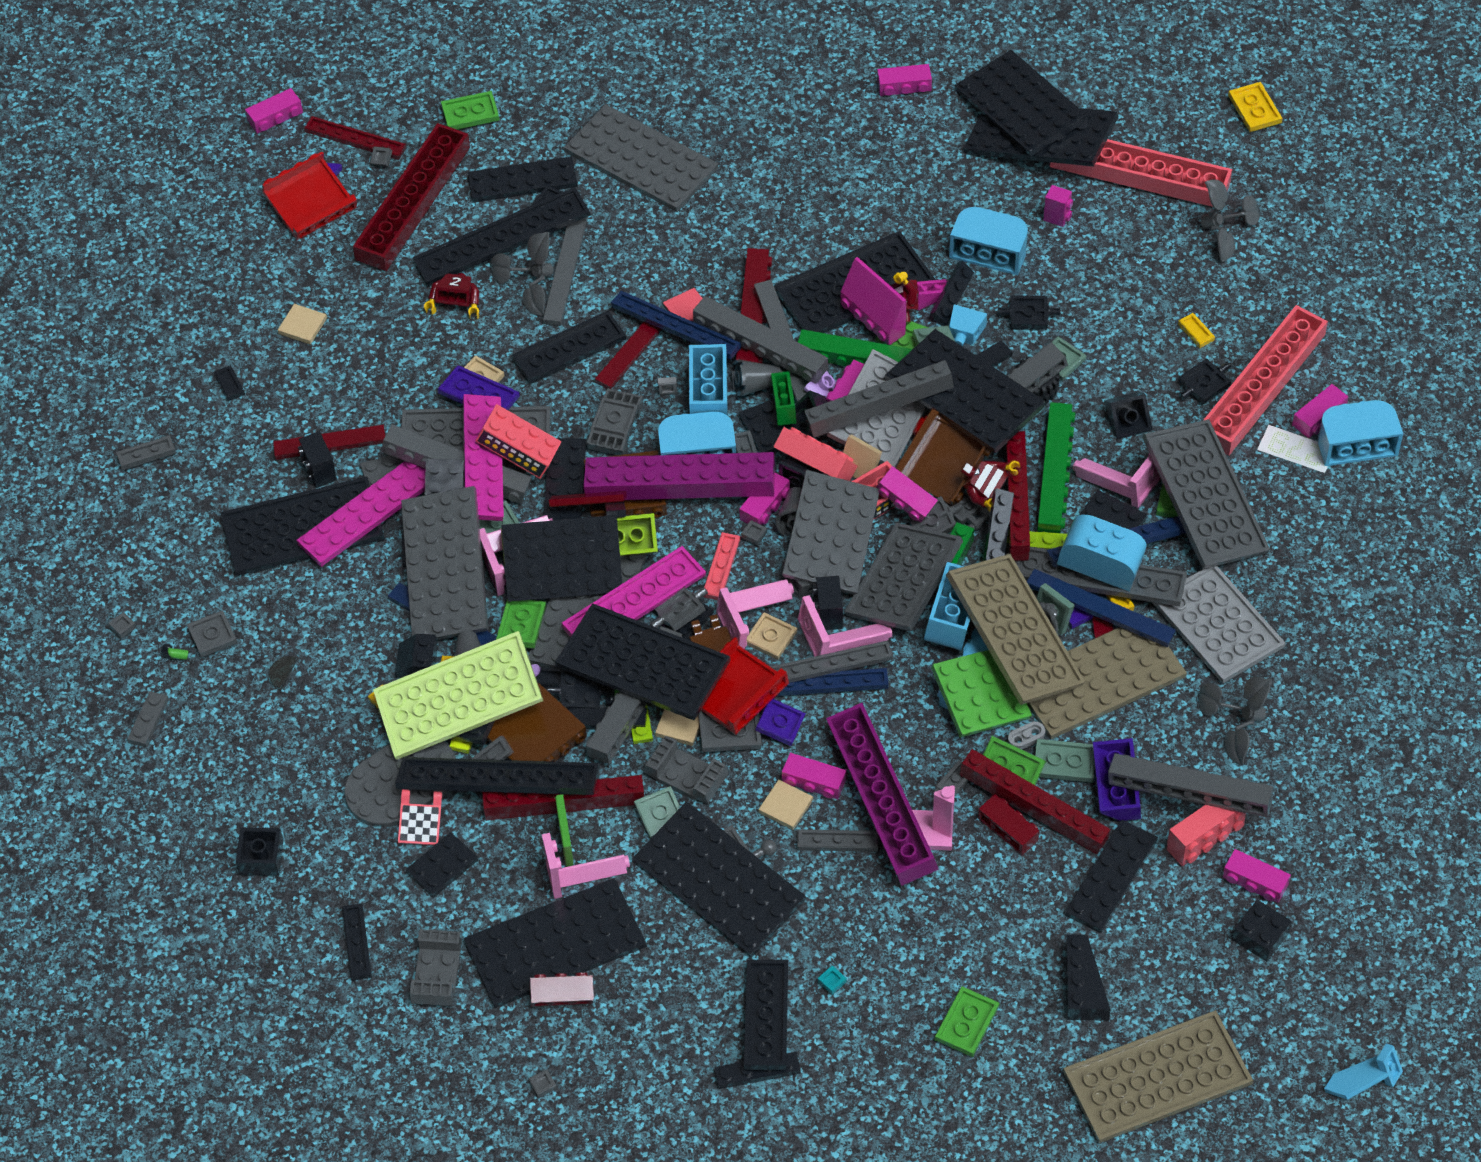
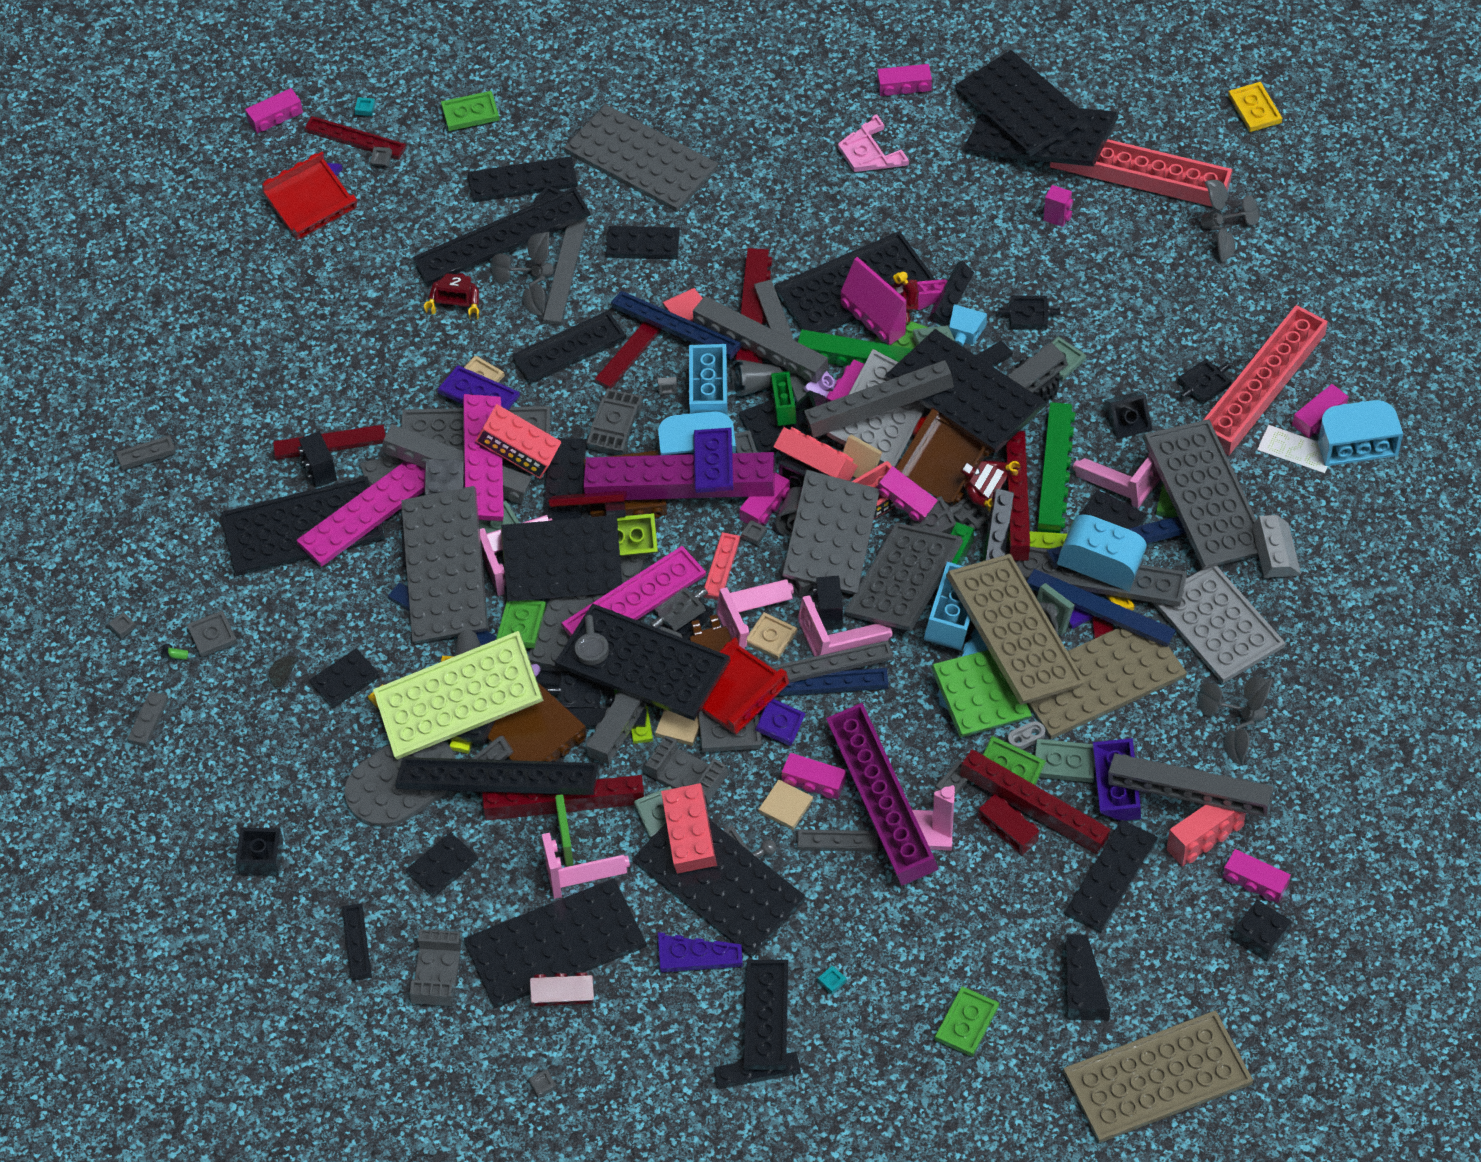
(229, 383): black tile -> none
(302, 324): tan tile -> none
(344, 678): none -> black plate
(364, 106): none -> teal plate
(411, 197): dark red brick -> none
(416, 654): black slope -> none
(419, 822): flag -> none
(591, 647): none -> piece
(643, 242): none -> black plate
(688, 828): none -> coral brick
(696, 954): none -> dark purple wing
(713, 460): none -> dark purple tile
(864, 153): none -> bright pink wing
(989, 239): medium azure brick -> none
(1196, 330): yellow tile -> none
(1275, 547): none -> light grey slope
(1366, 1074): medium azure piece -> none

